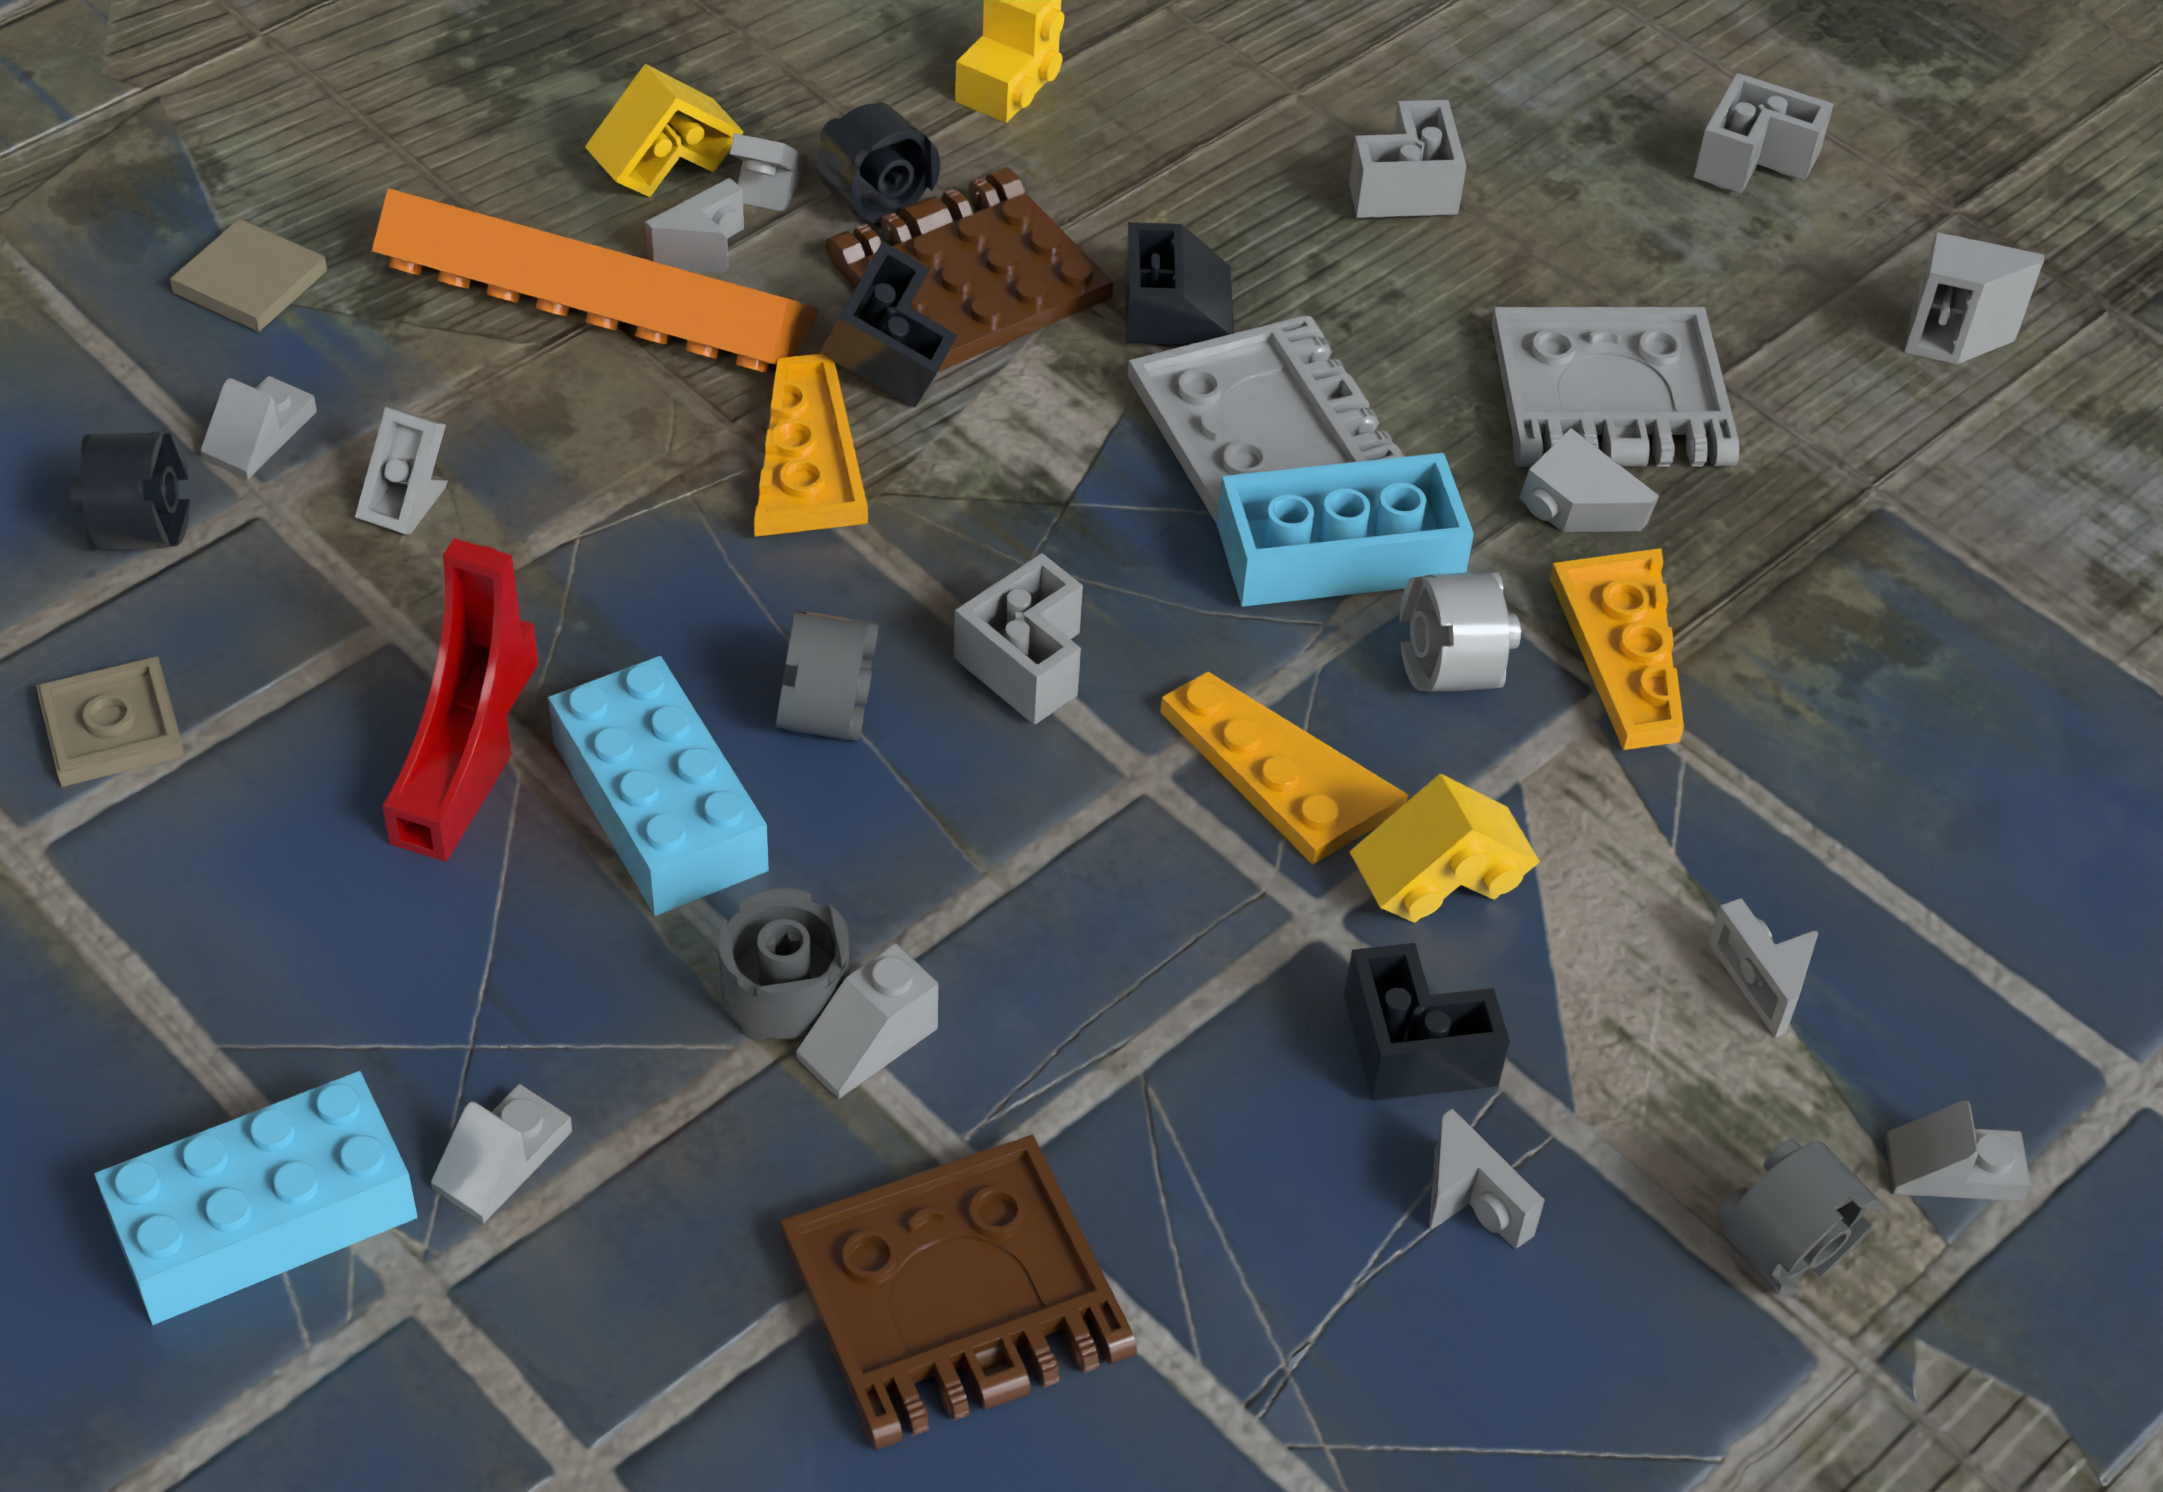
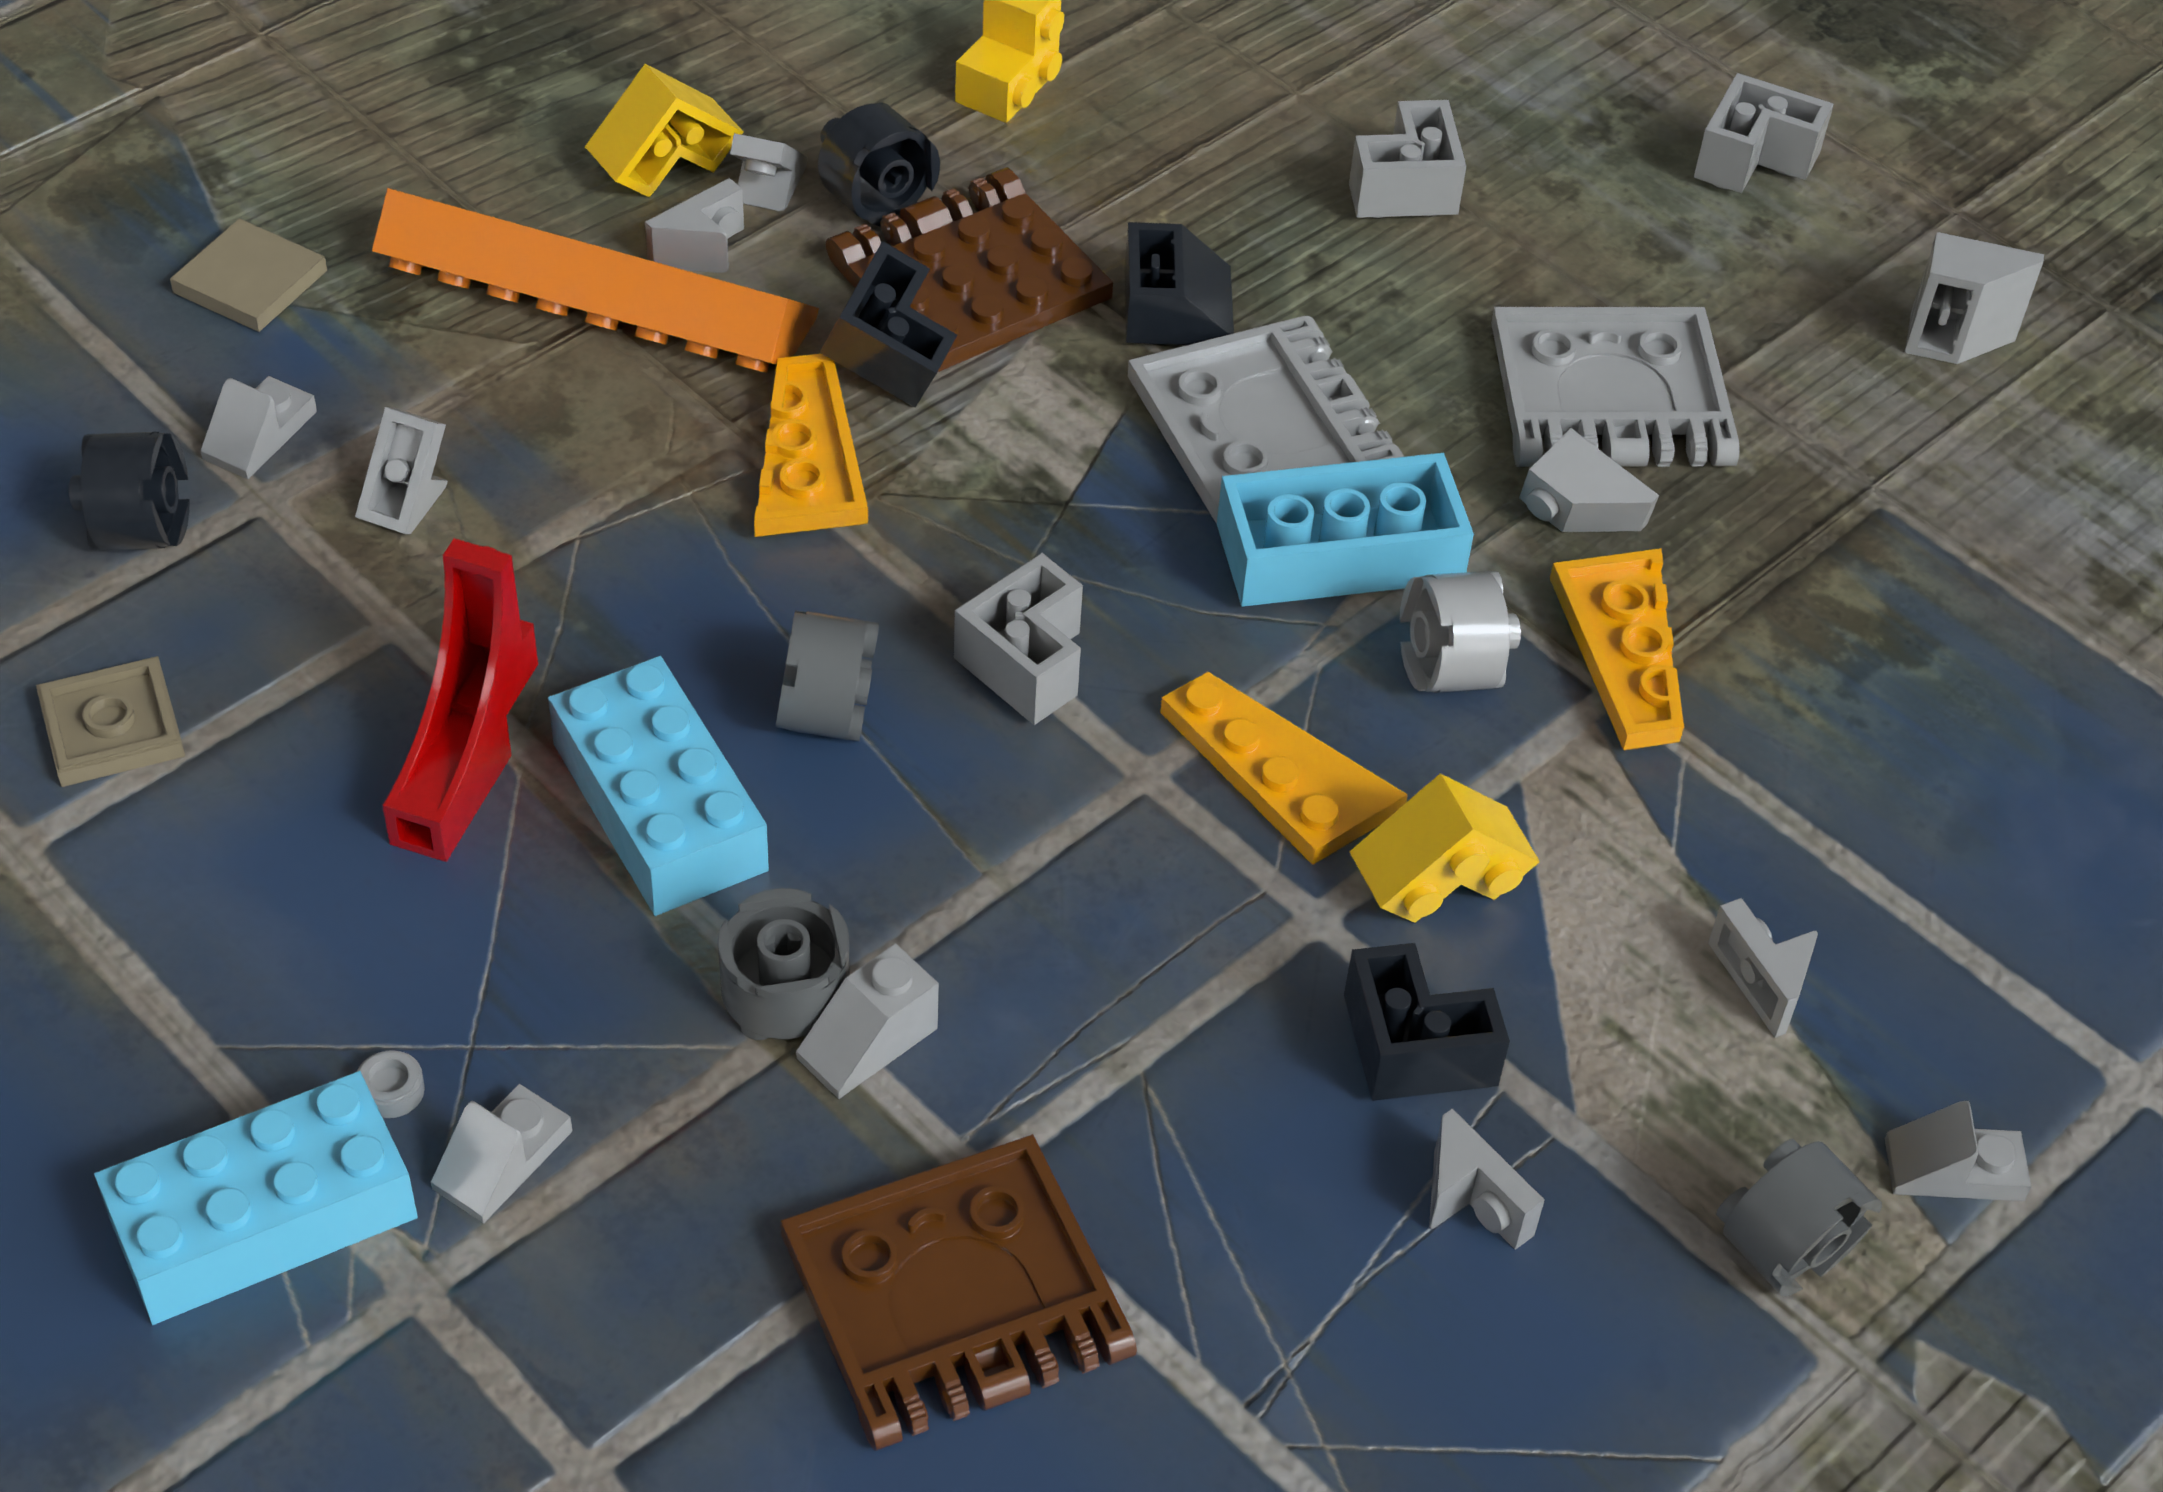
(394, 1082): none -> light grey tile

